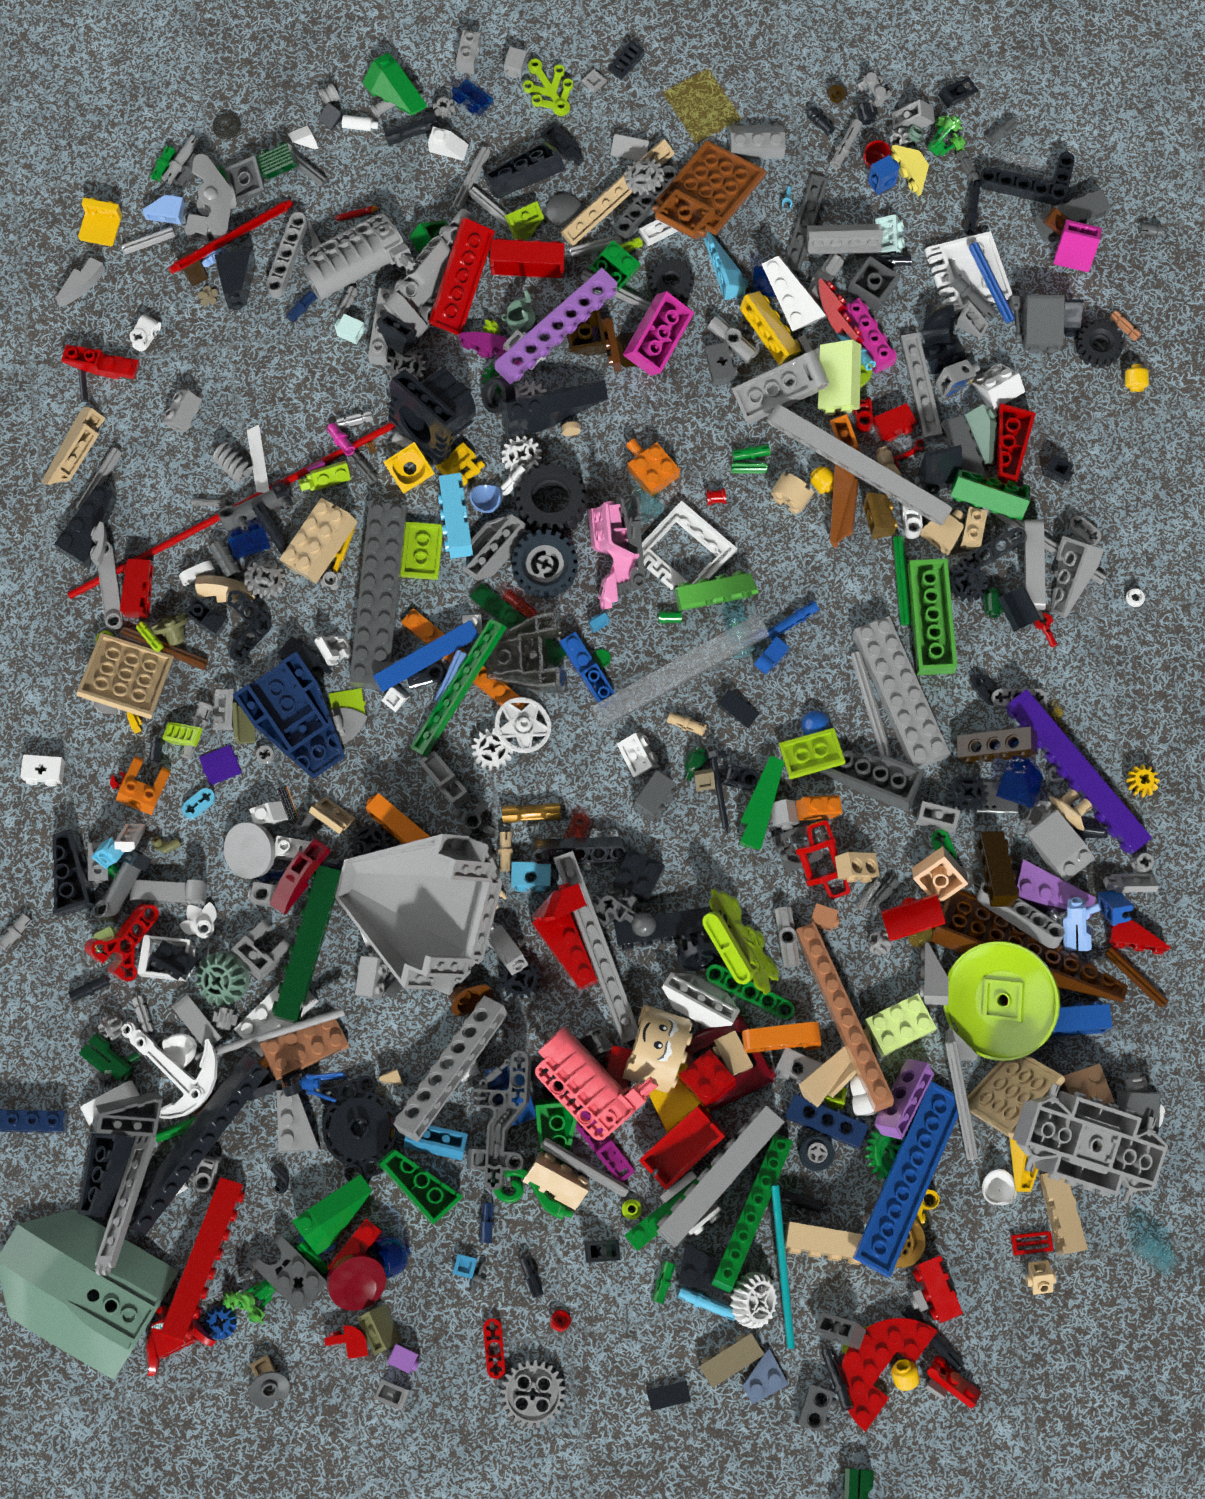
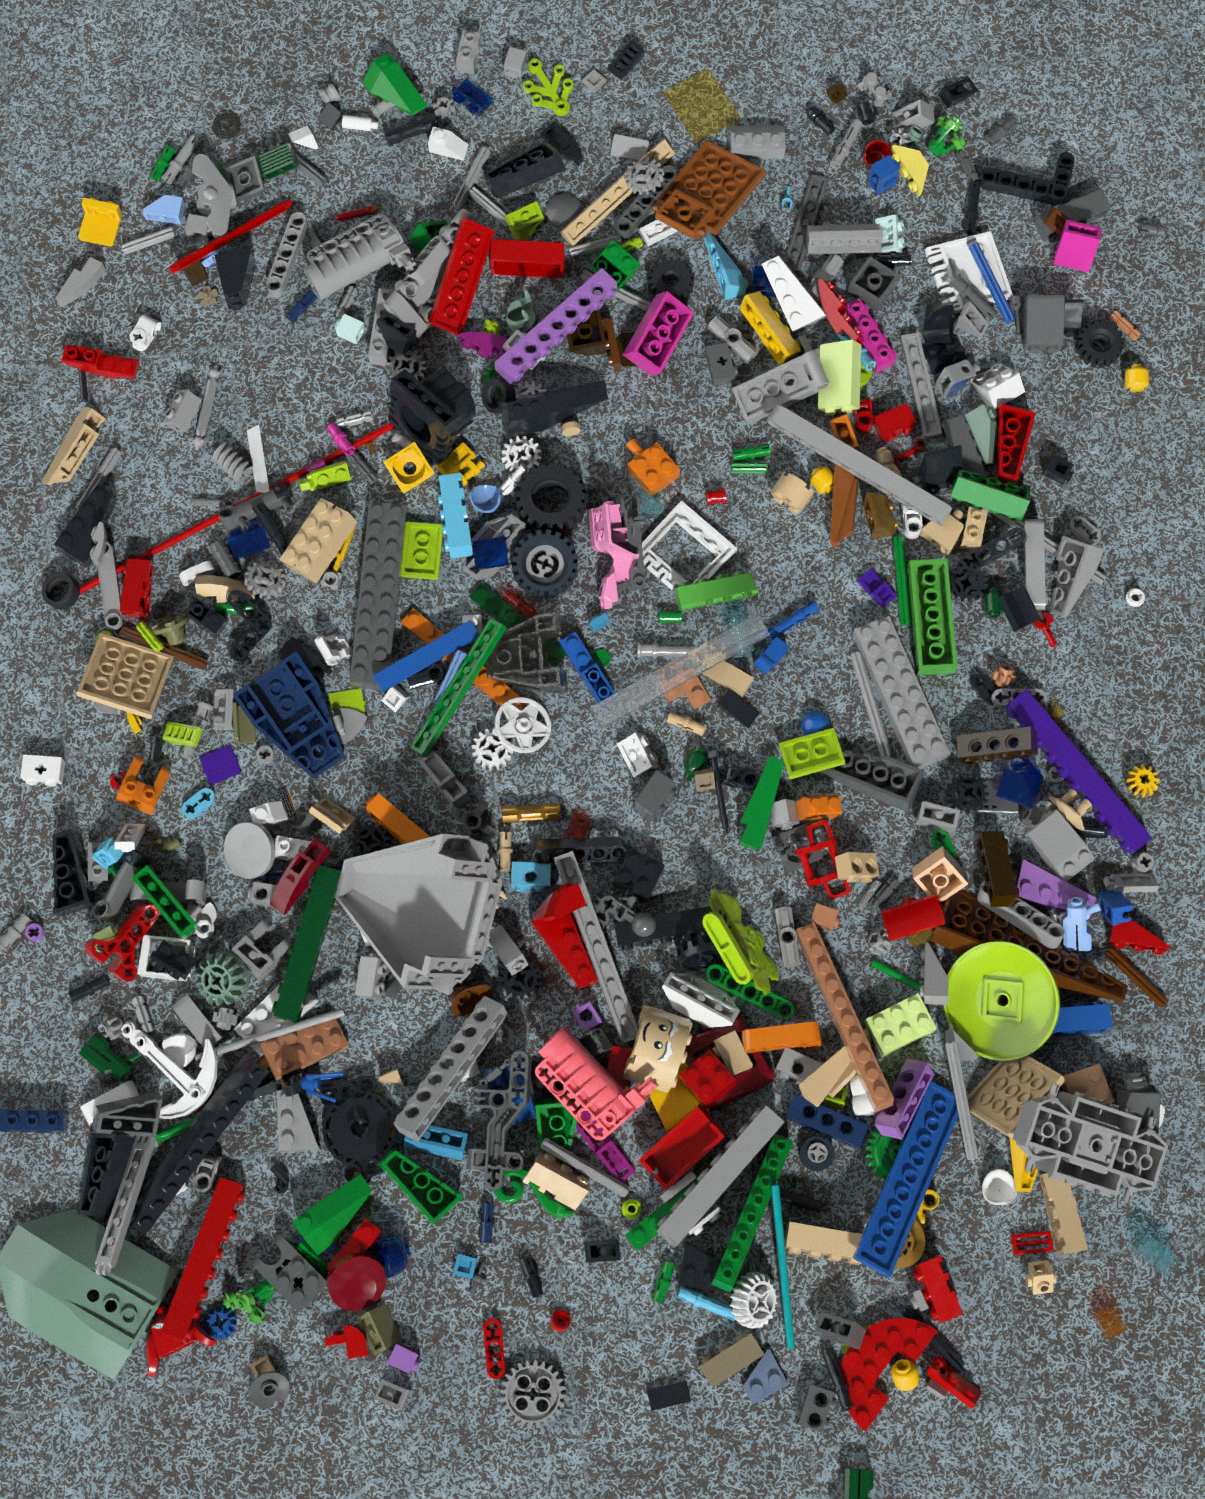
(34, 926): none -> medium lavender bush
(49, 585): none -> black tyre
(165, 902): none -> green brick
(206, 407): none -> light grey wheel
(224, 608): none -> green pin
(490, 553): none -> clear blue piece
(594, 1022): none -> medium lavender brick
(655, 650): none -> light grey pin
(694, 692): none -> nougat plate
(730, 677): none -> tan slope
(876, 588): none -> dark purple slope
(895, 974): none -> green piece
(1004, 675): none -> nougat gear
(1109, 1322): none -> clear orange brick

